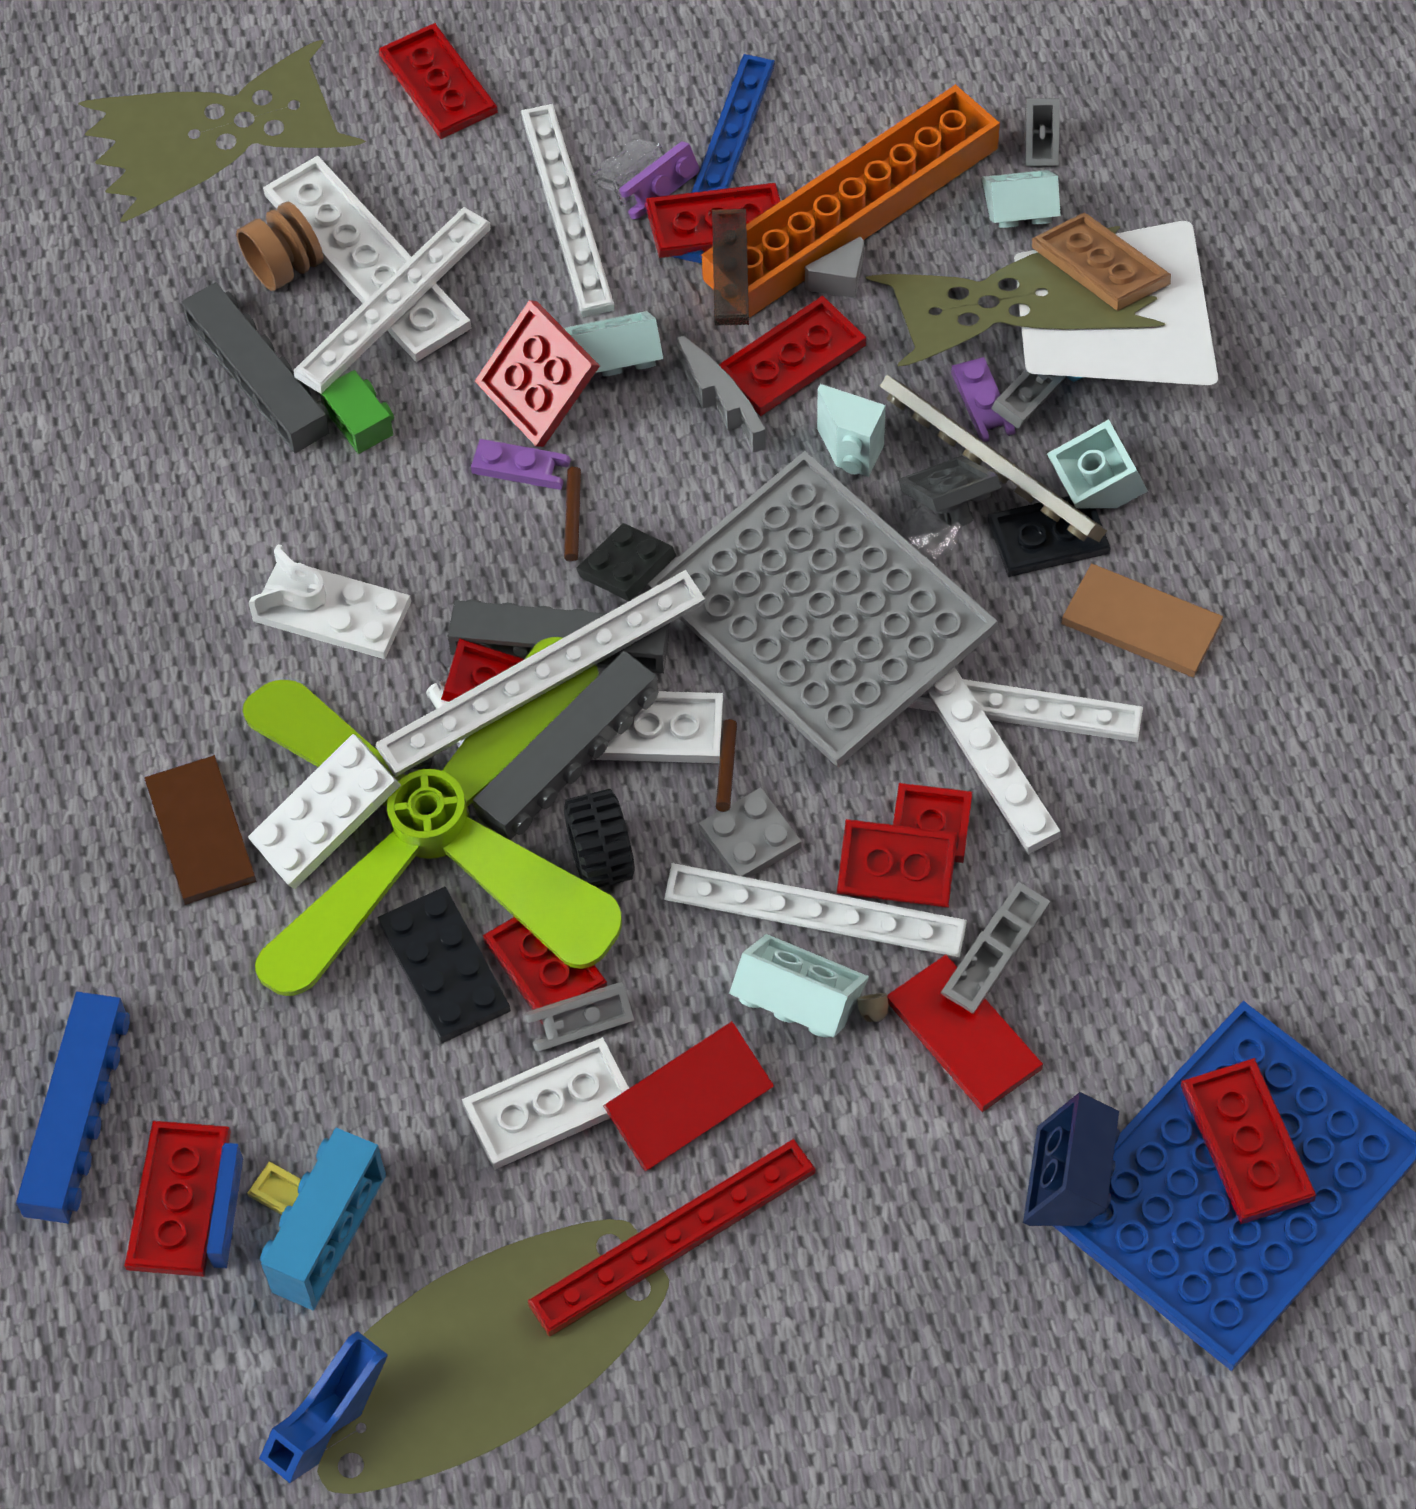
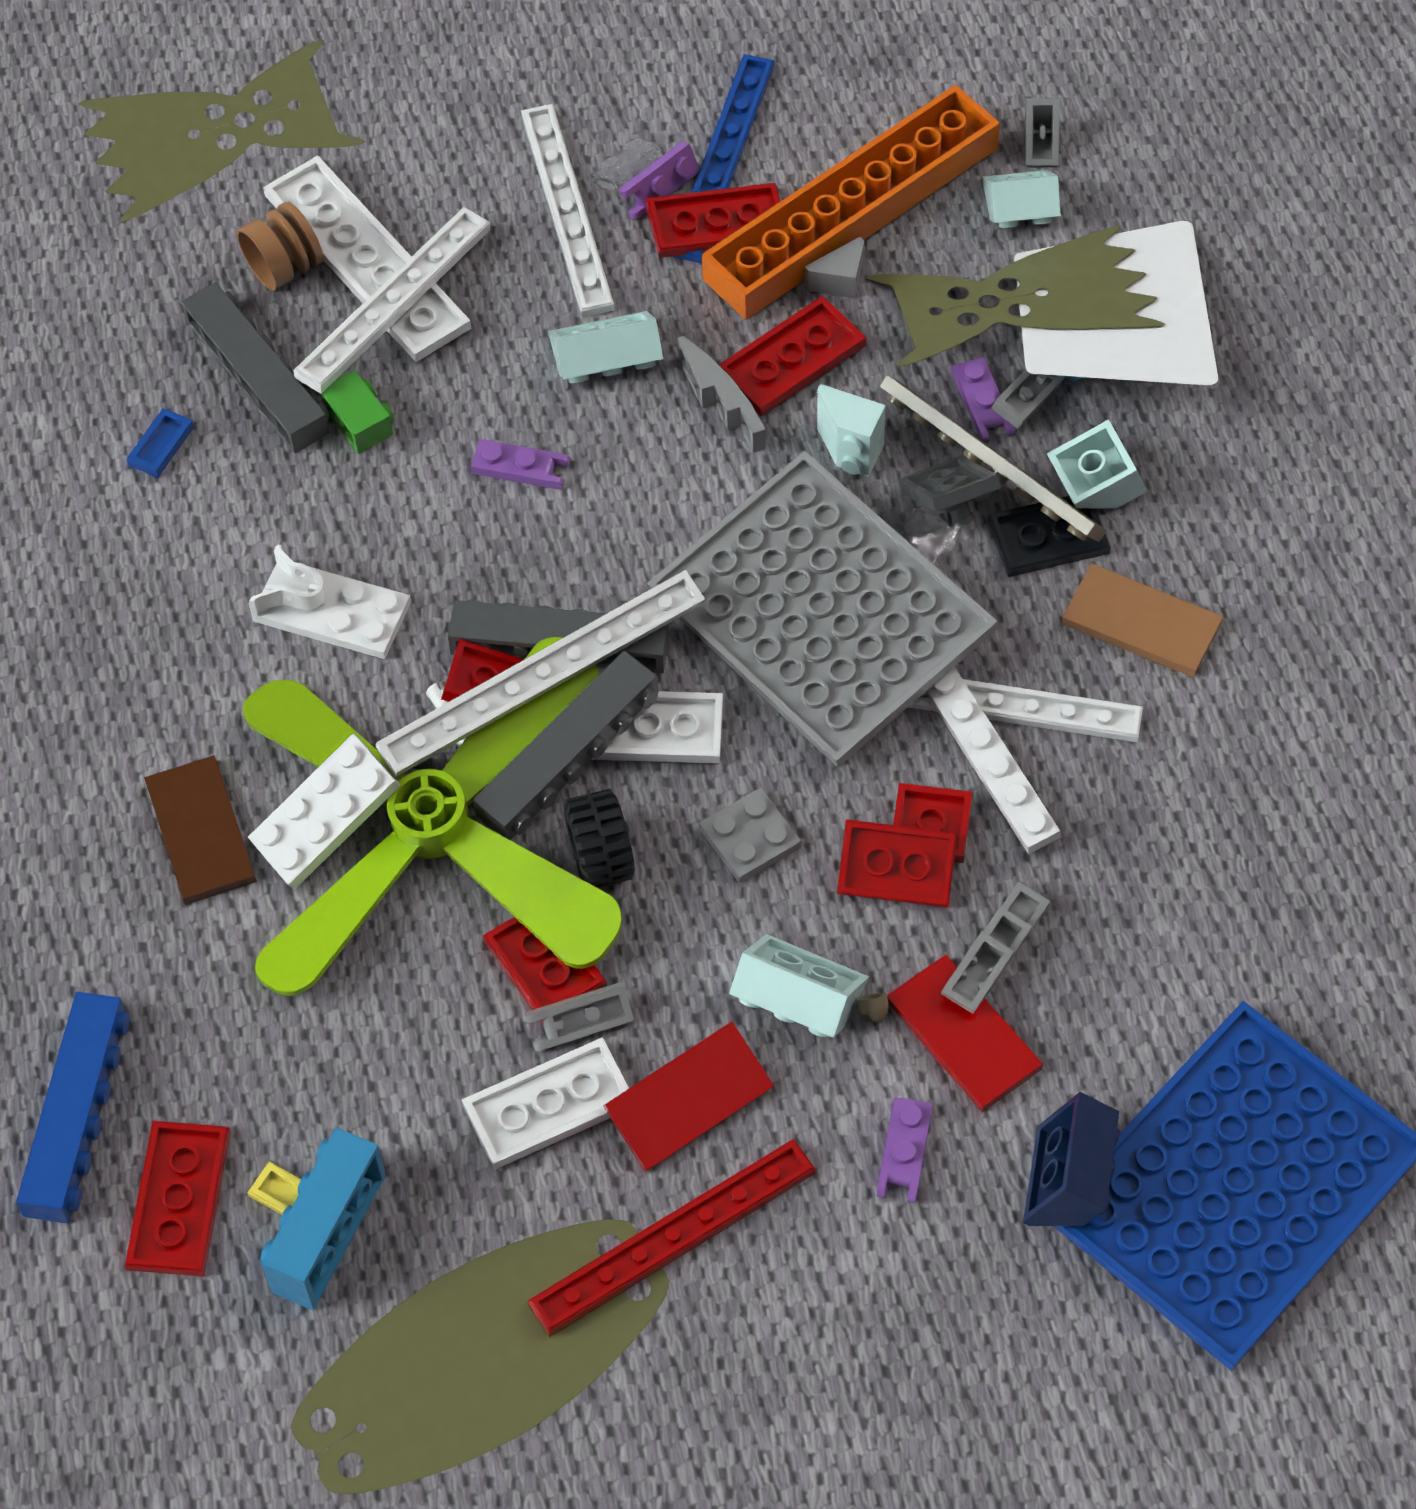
(160, 443): none -> blue tile
(224, 1205): blue tile -> none
(333, 1402): blue arch -> none
(438, 80): red tile -> none
(443, 964): black plate -> none
(536, 373): plate -> none
(572, 514): reddish brown bar -> none
(626, 562): pearl dark grey plate -> none
(726, 765): reddish brown bar -> none
(730, 267): clear smoke tile -> none
(816, 910): white tile -> none
(905, 1146): none -> medium lavender hinge
(1101, 261): medium nougat tile -> none
(1248, 1141): red tile -> none

